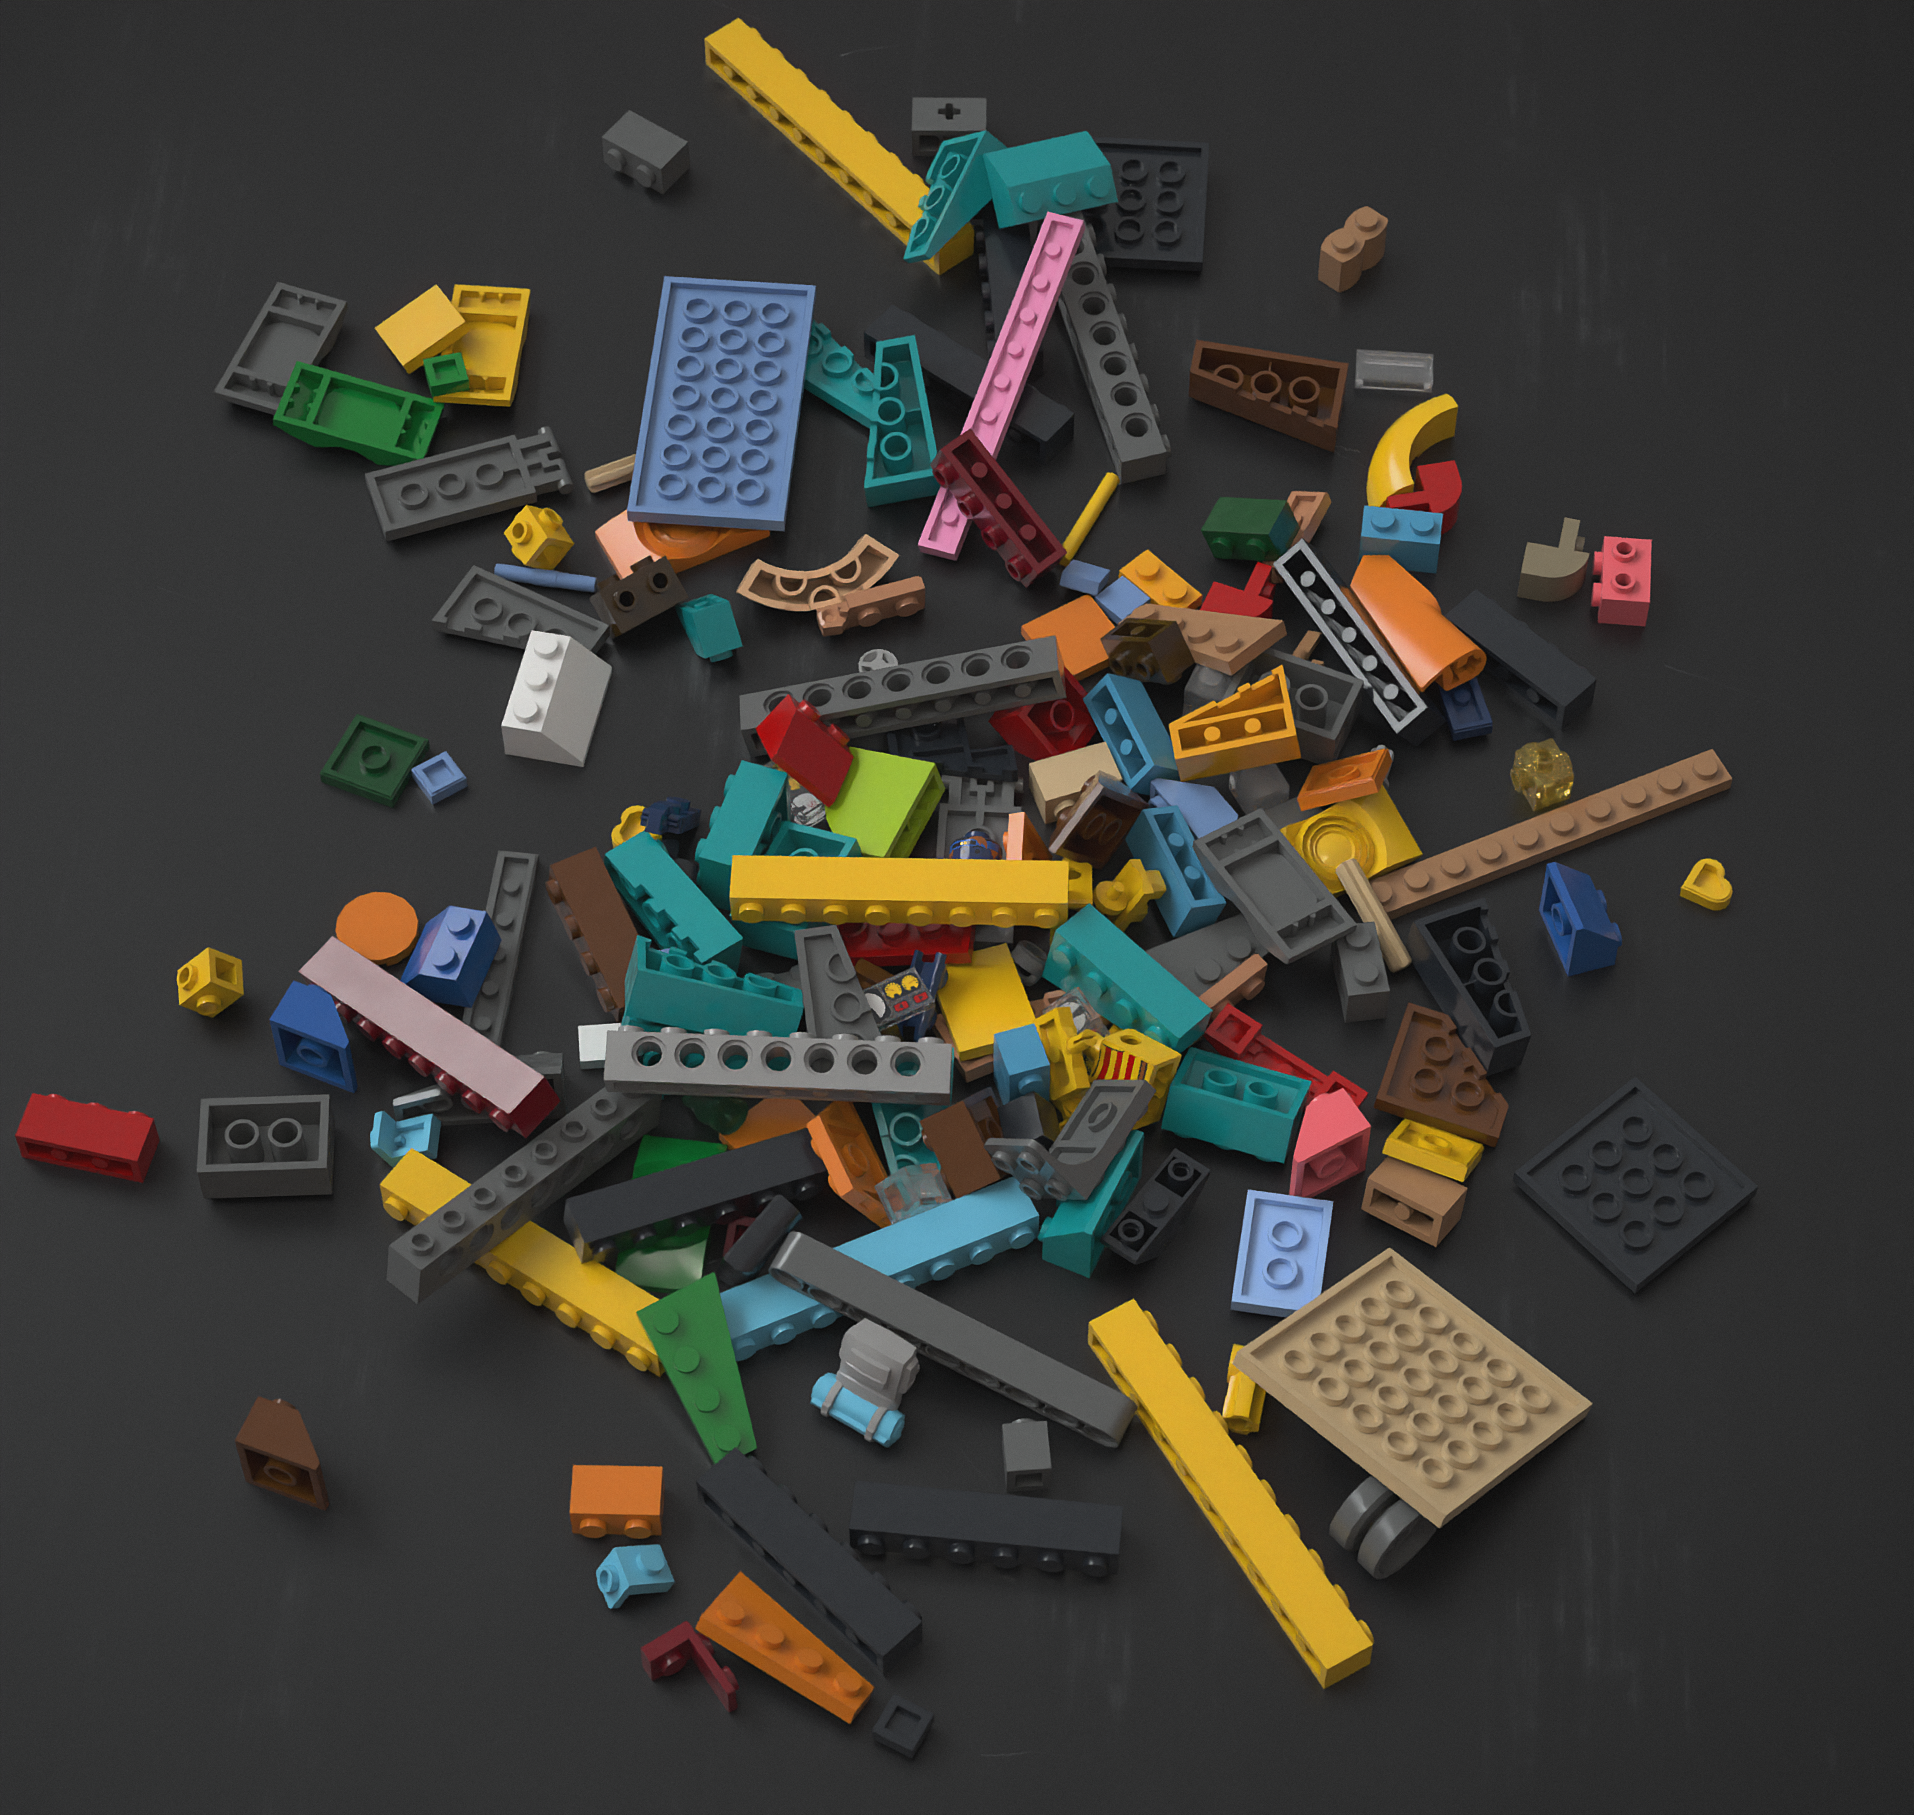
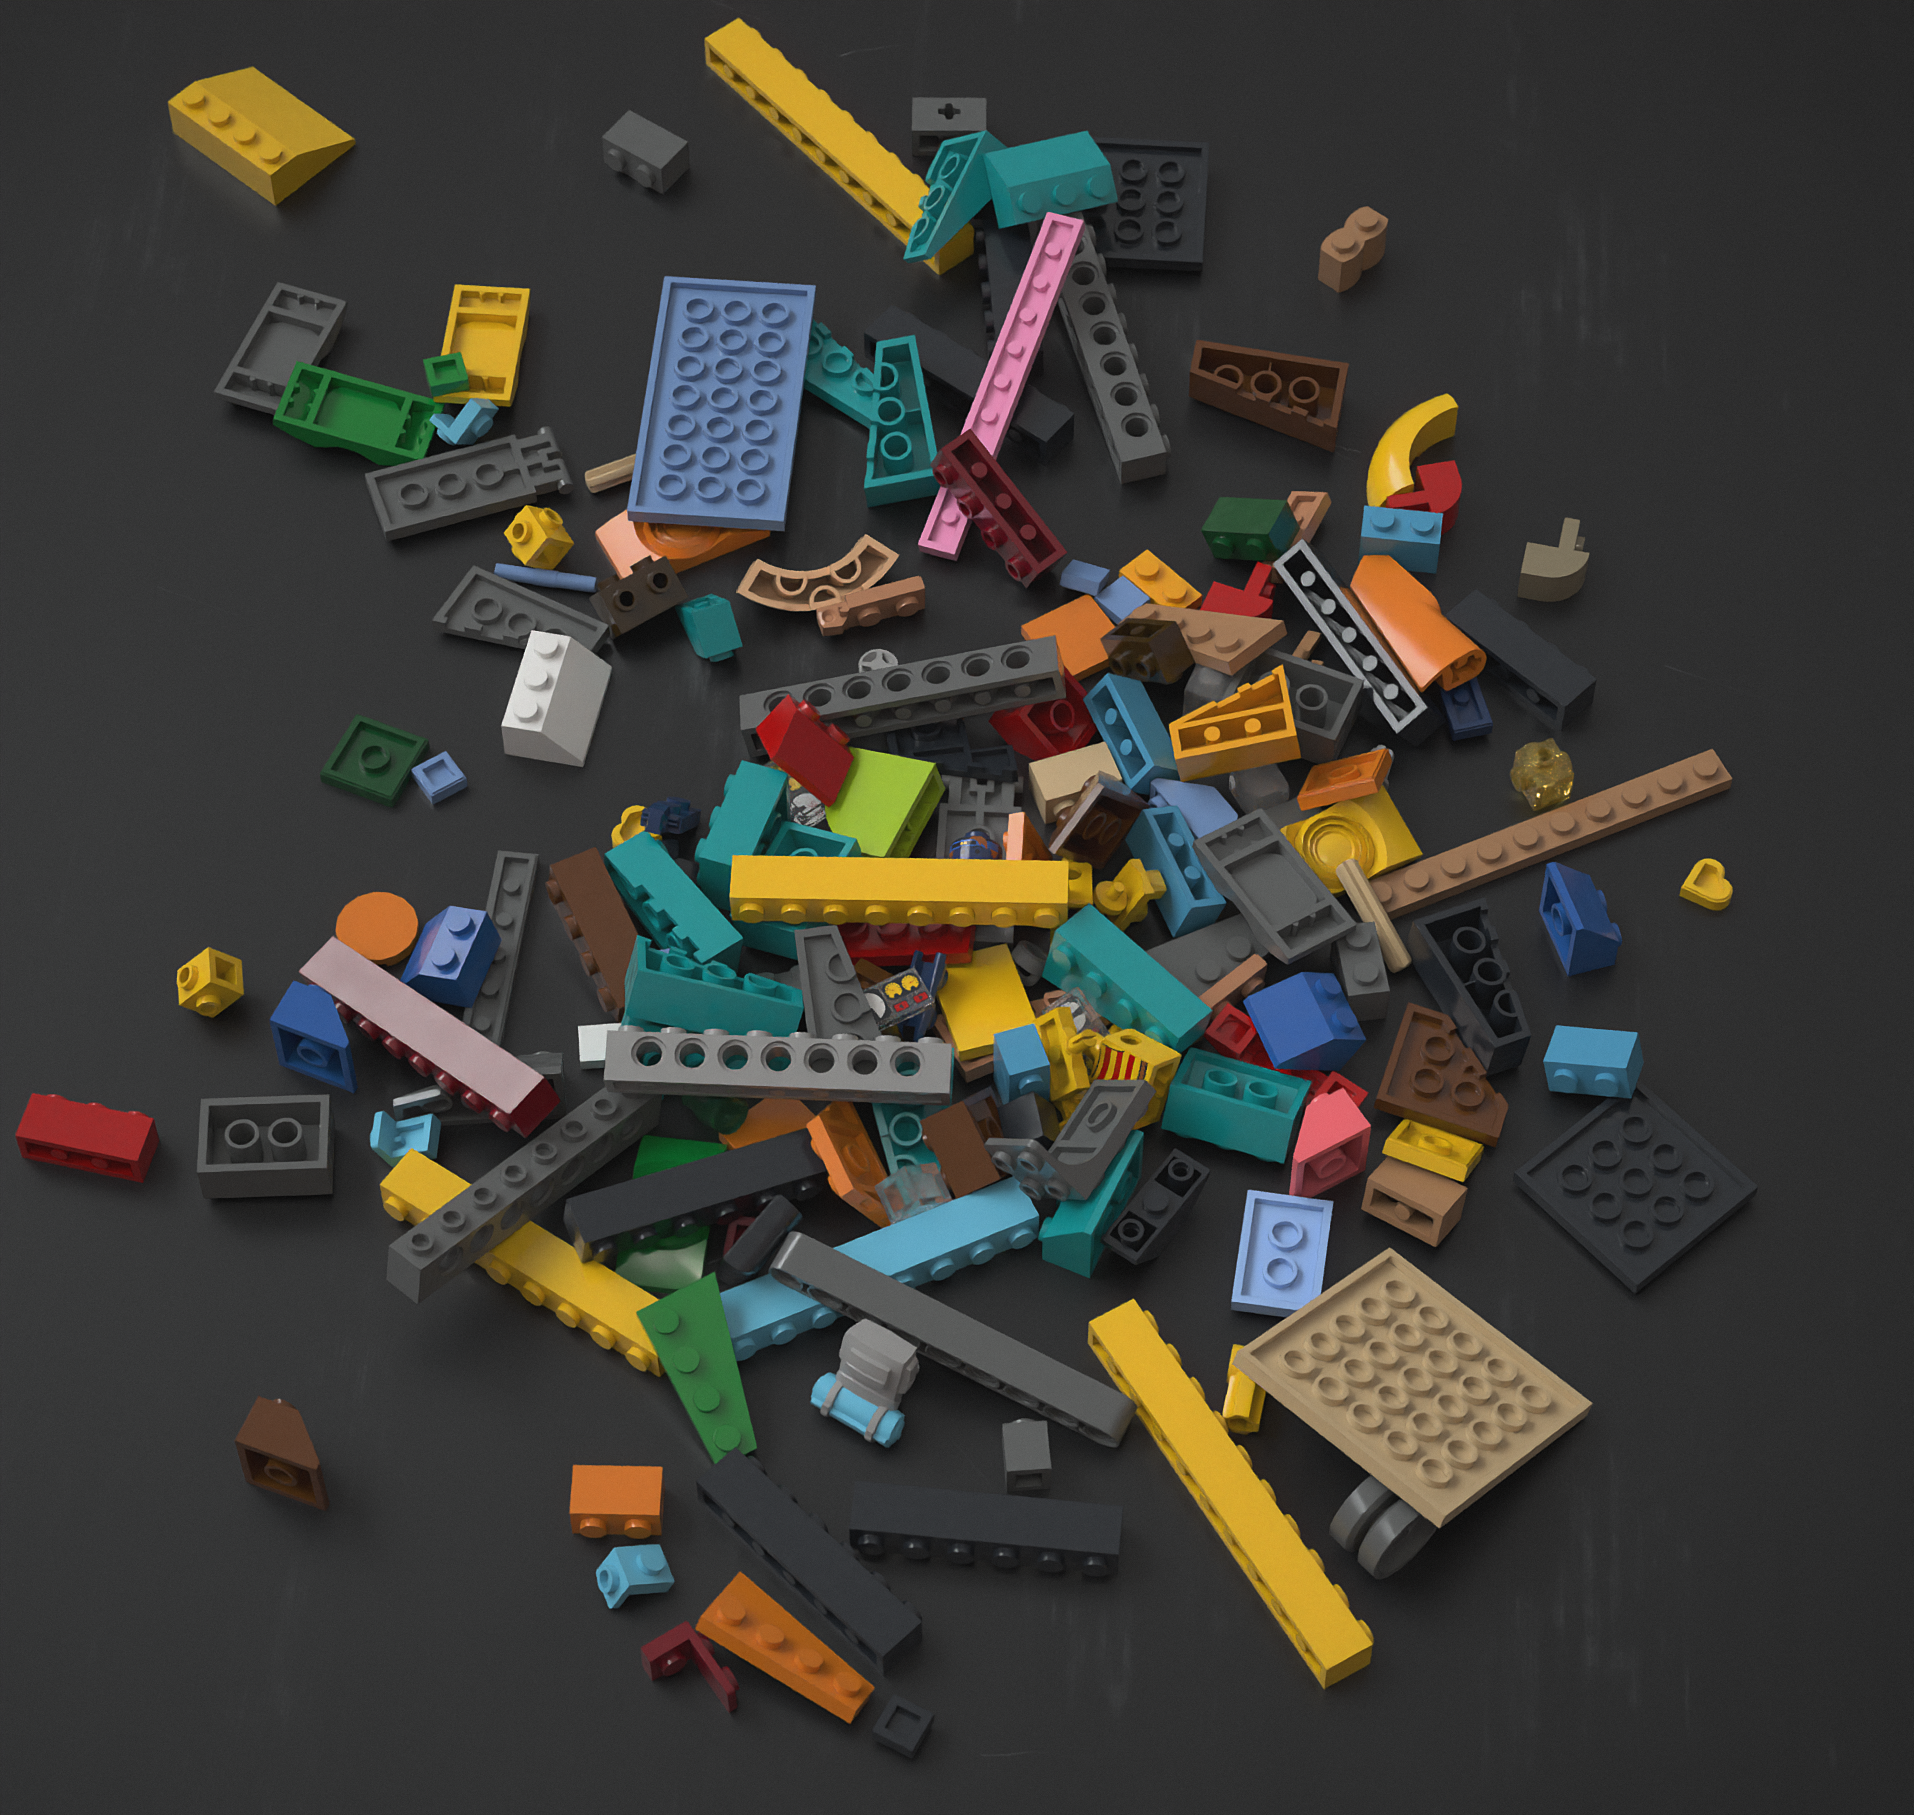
(257, 131): none -> yellow slope
(422, 329): yellow tile -> none
(470, 423): none -> medium azure bracket
(1089, 516): yellow bar -> none
(1306, 1022): none -> blue slope
(1394, 370): clear tile -> none
(1593, 1061): none -> dark azure brick
(1623, 581): coral brick -> none

